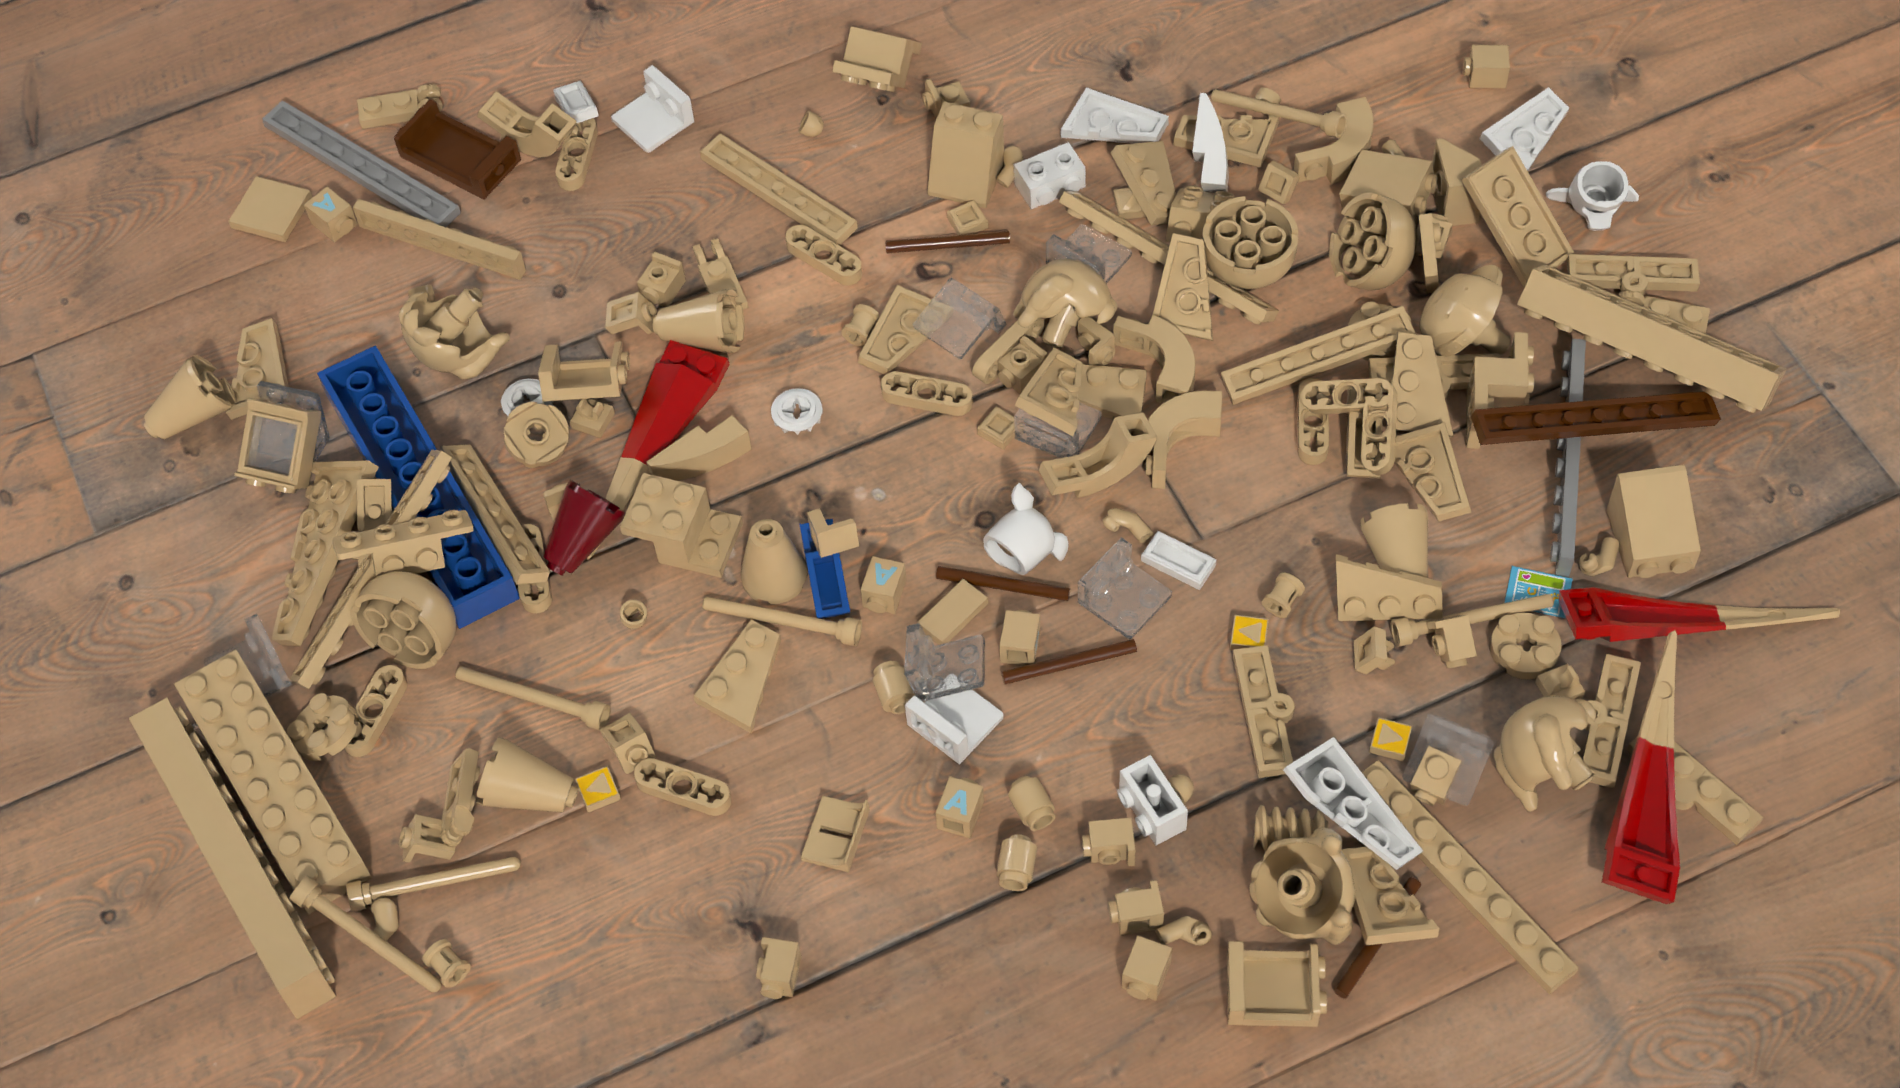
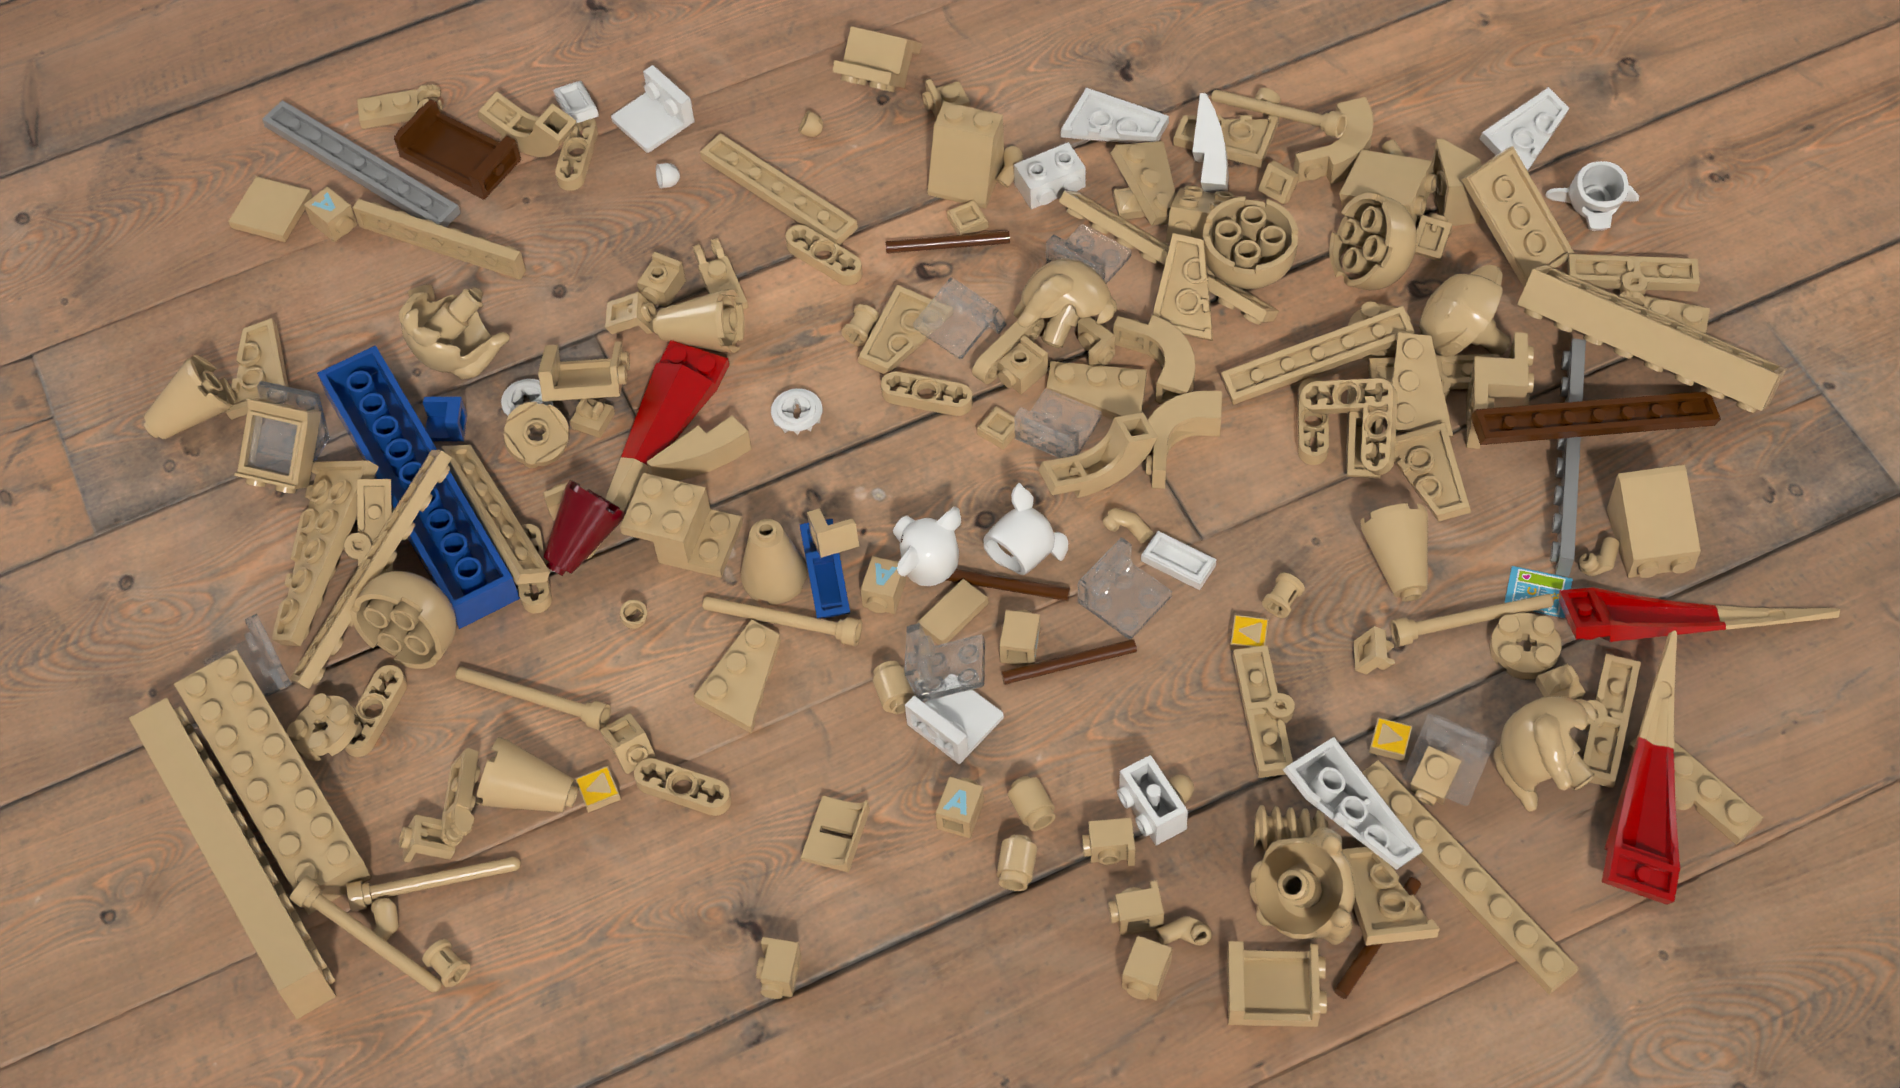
(407, 545): tan bracket -> none
(445, 418): none -> blue panel
(667, 175): none -> white hinge
(928, 547): none -> white piece
(1054, 392): tan wing -> none
(1378, 594): tan wing -> none
(1430, 244): tan plate -> none
(1453, 640): tan brick -> none
(1487, 66): tan brick -> none

